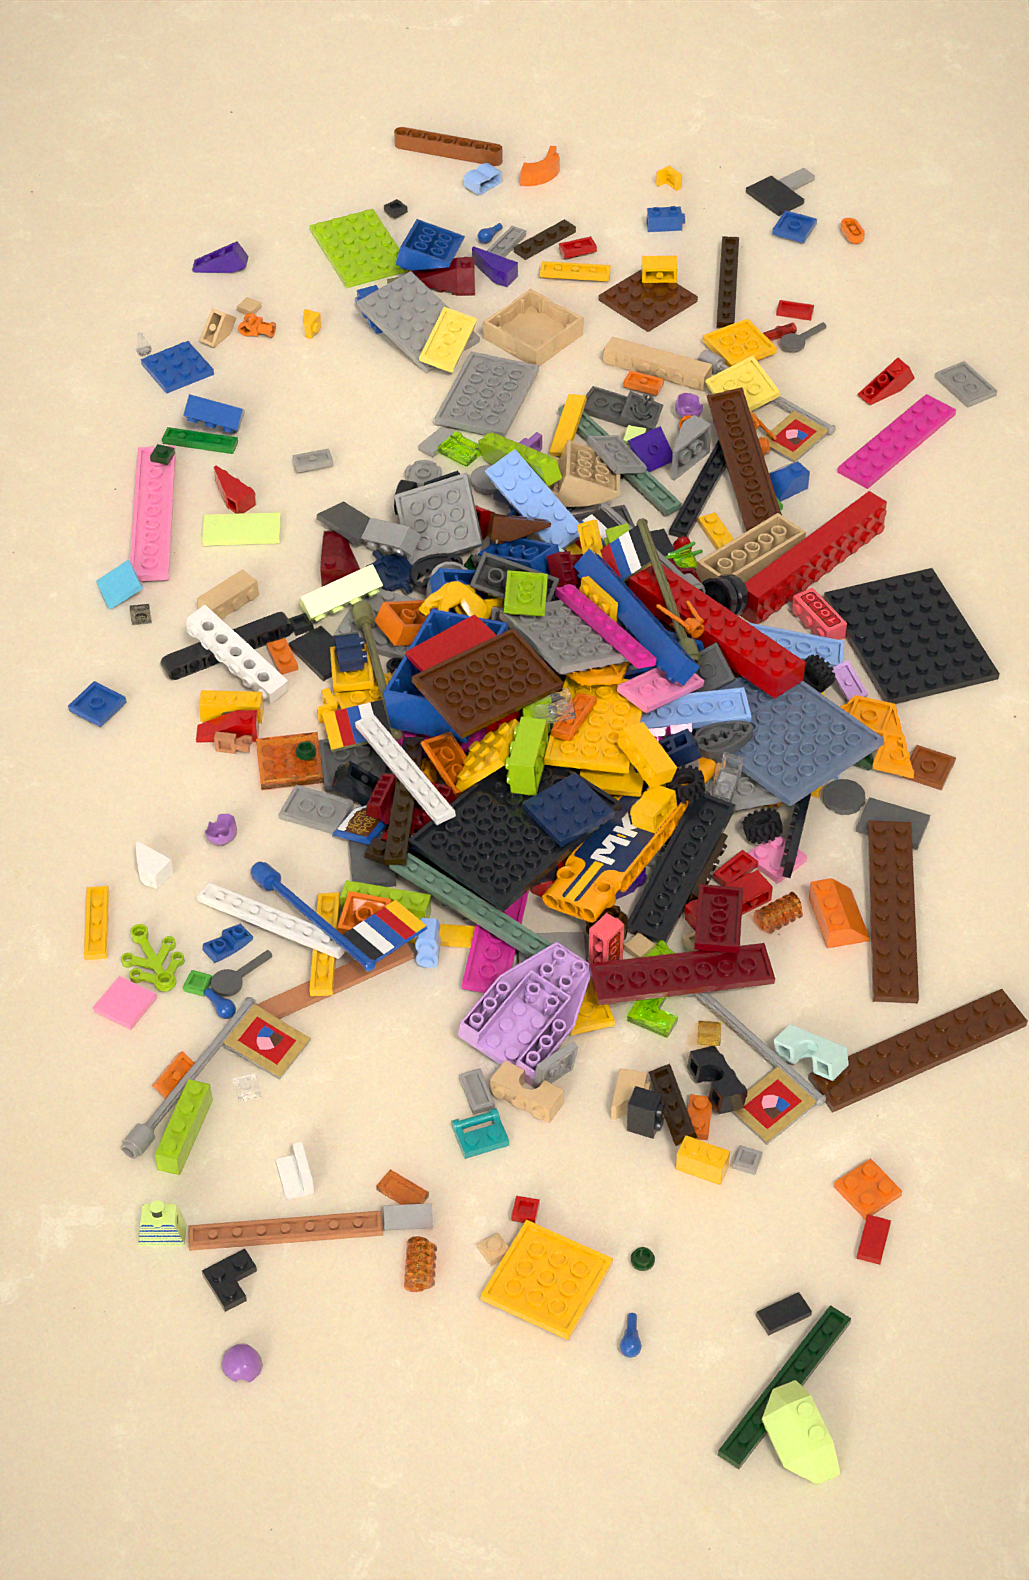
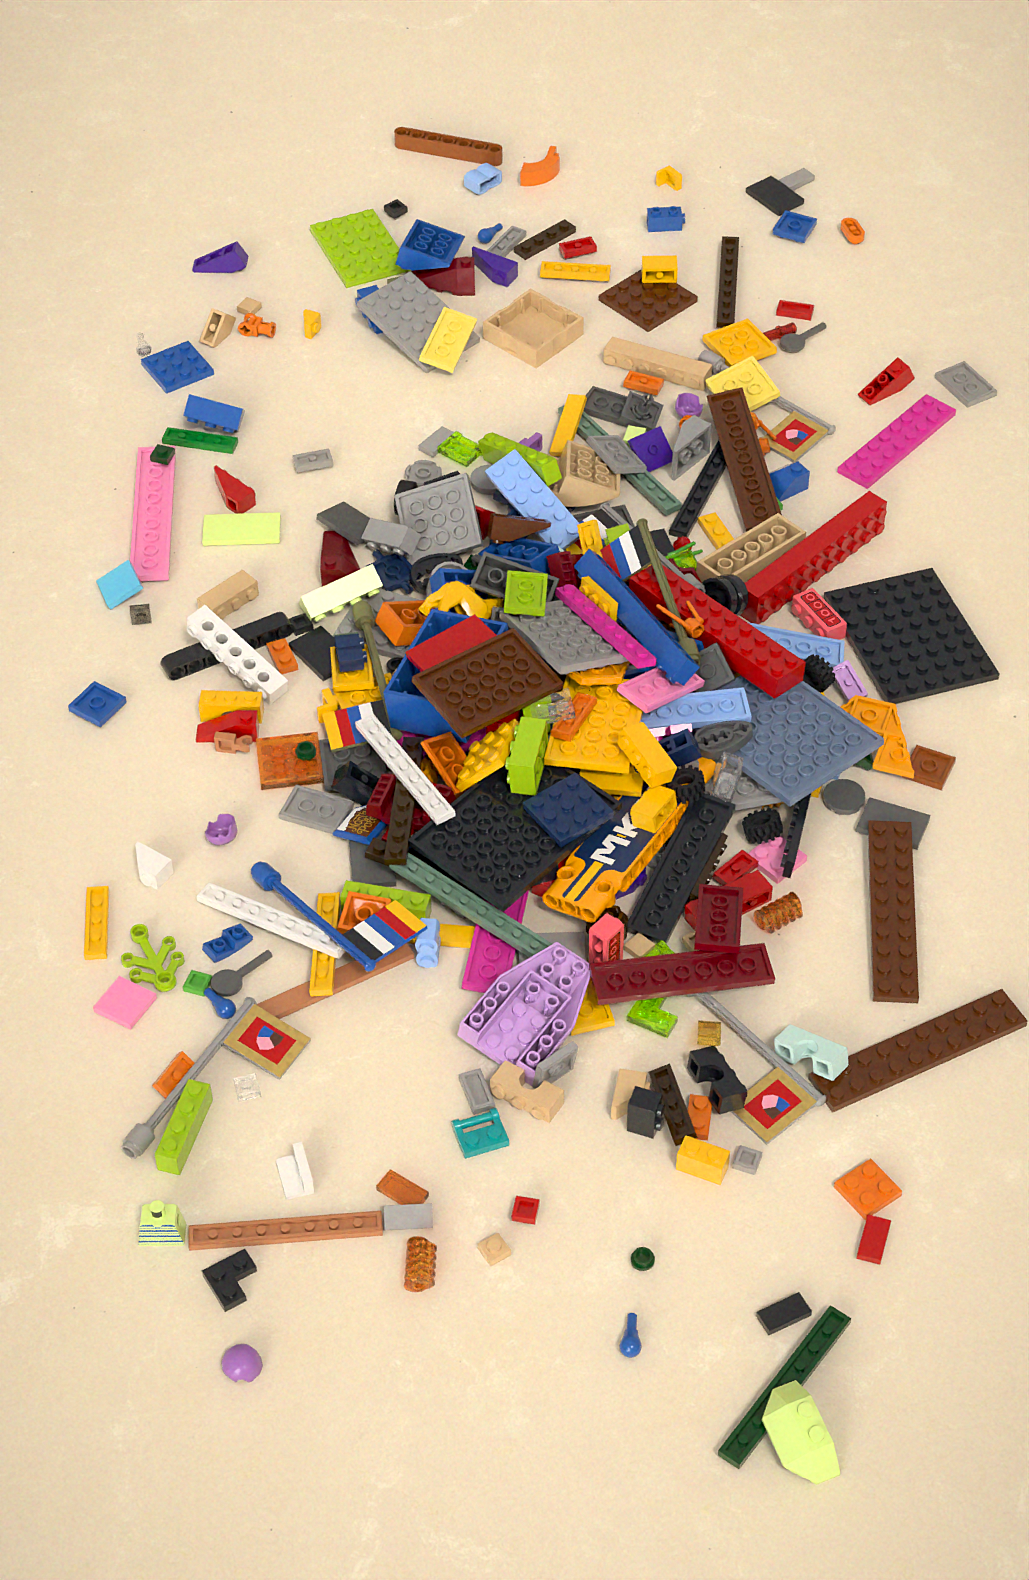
(487, 394): light grey plate -> none
(547, 1279): yellow plate -> none
(837, 913): orange slope -> none

